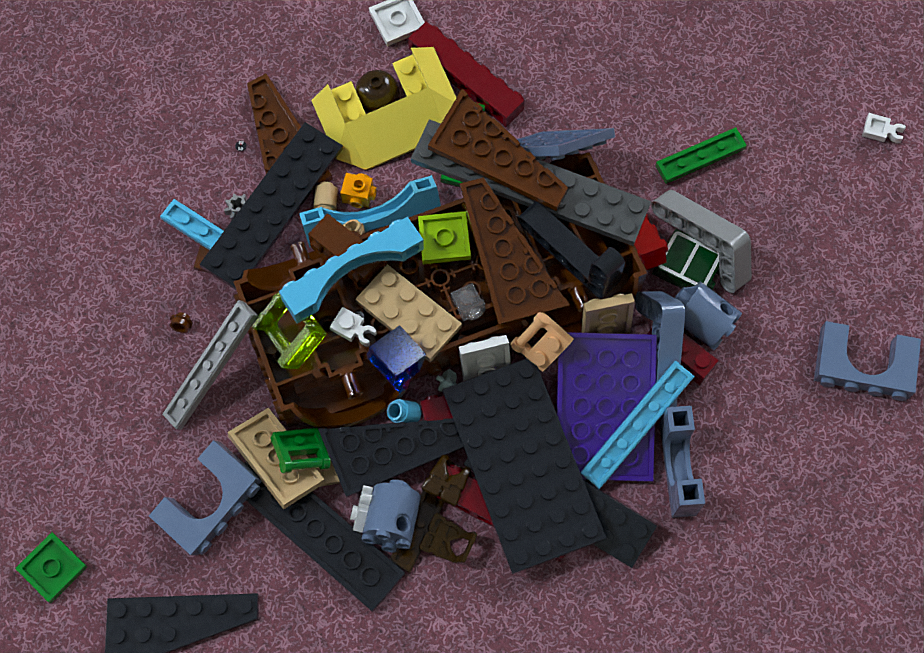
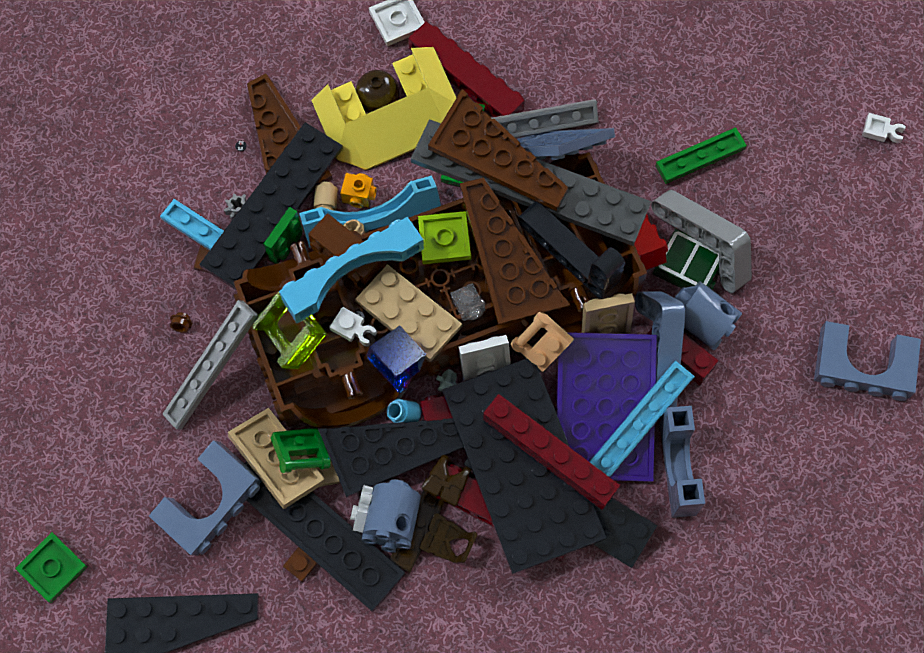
(284, 234): none -> green plate
(300, 564): none -> reddish brown plate
(550, 118): none -> light grey tile
(550, 452): none -> dark red brick

